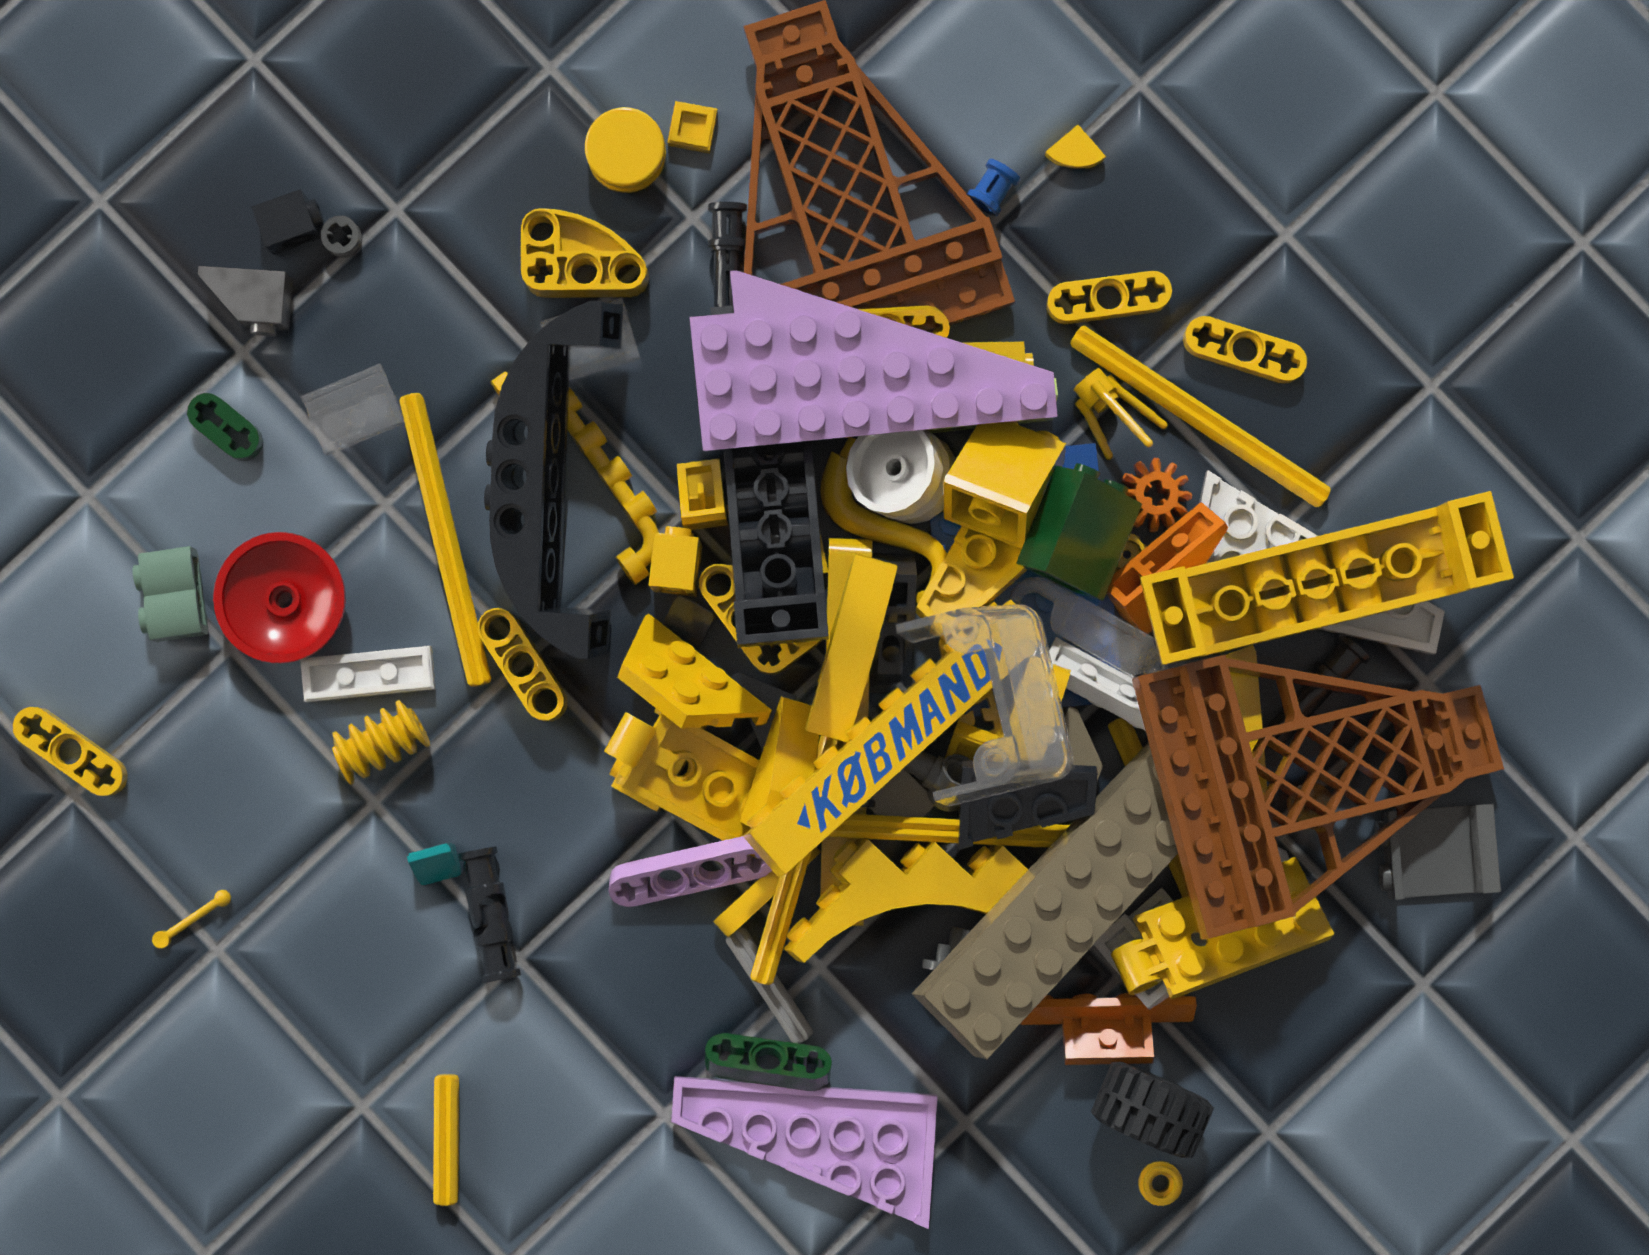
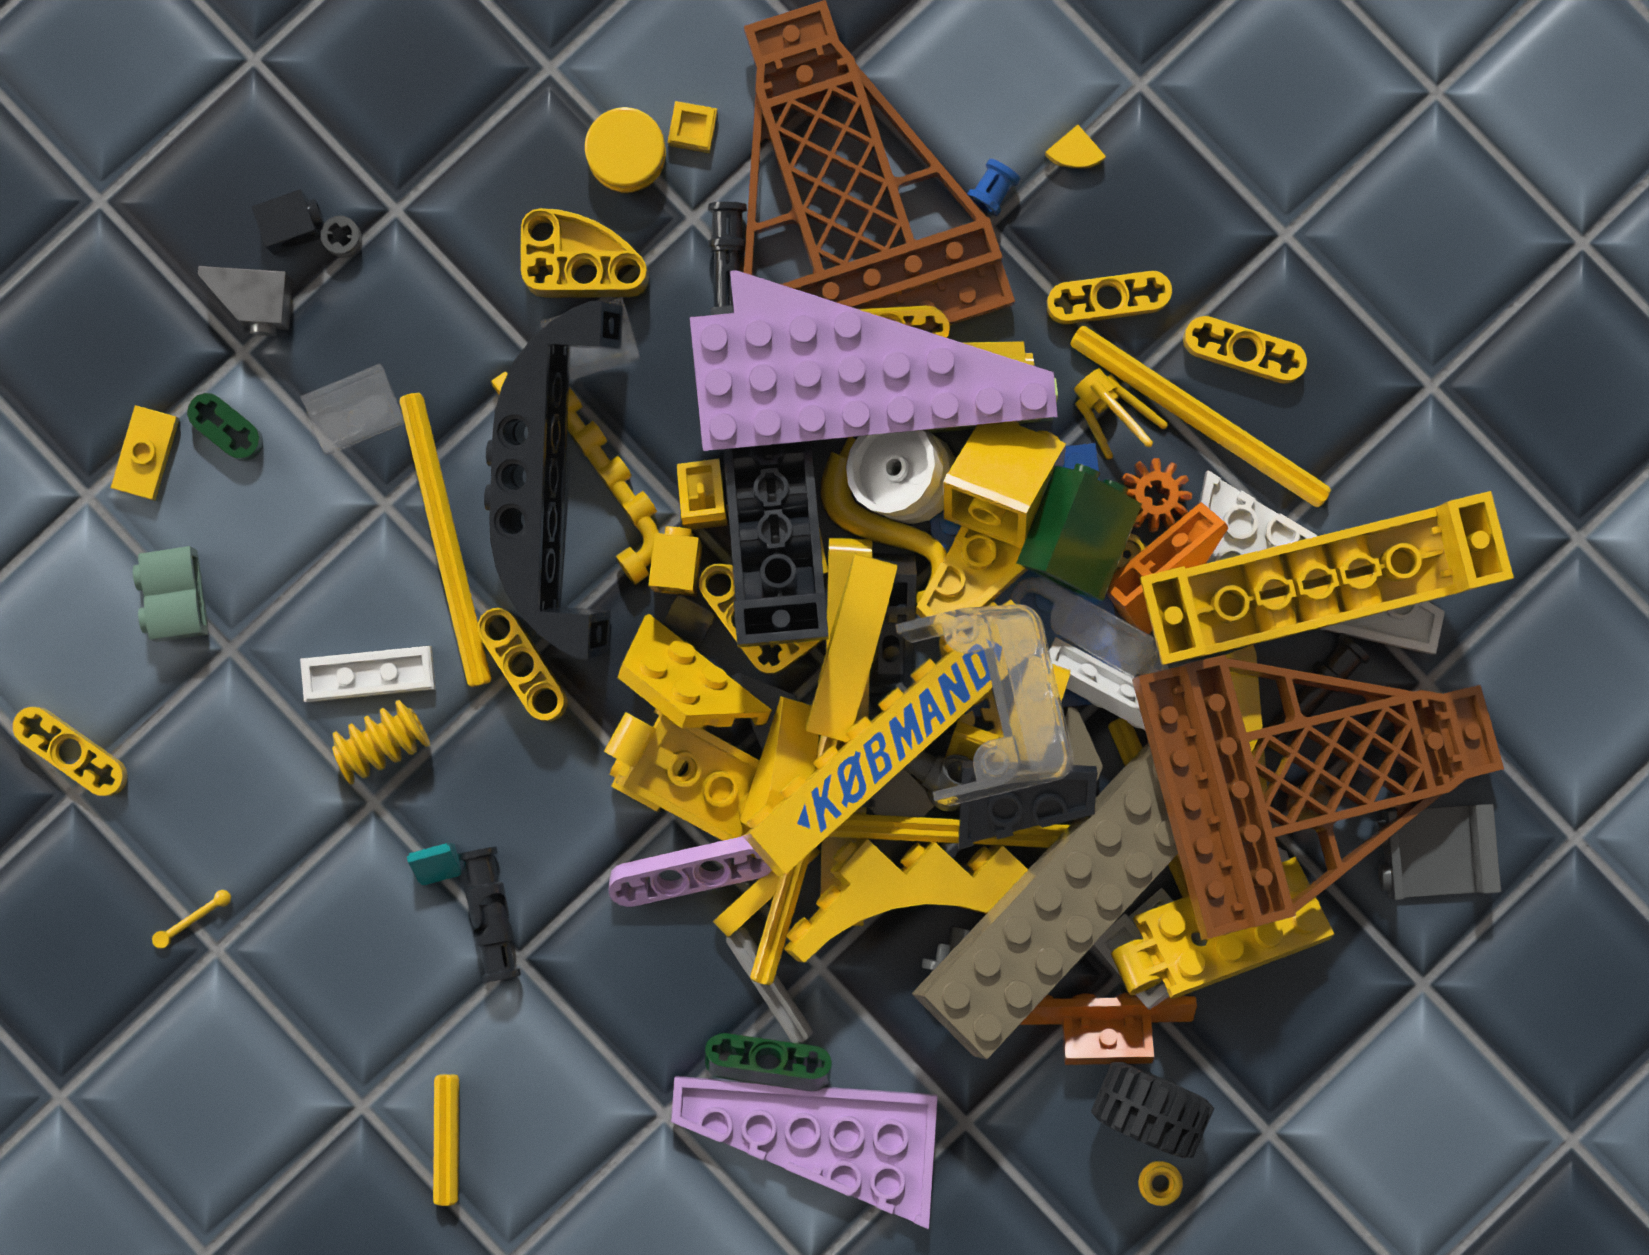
(145, 453): none -> yellow plate
(250, 590): red dish -> none

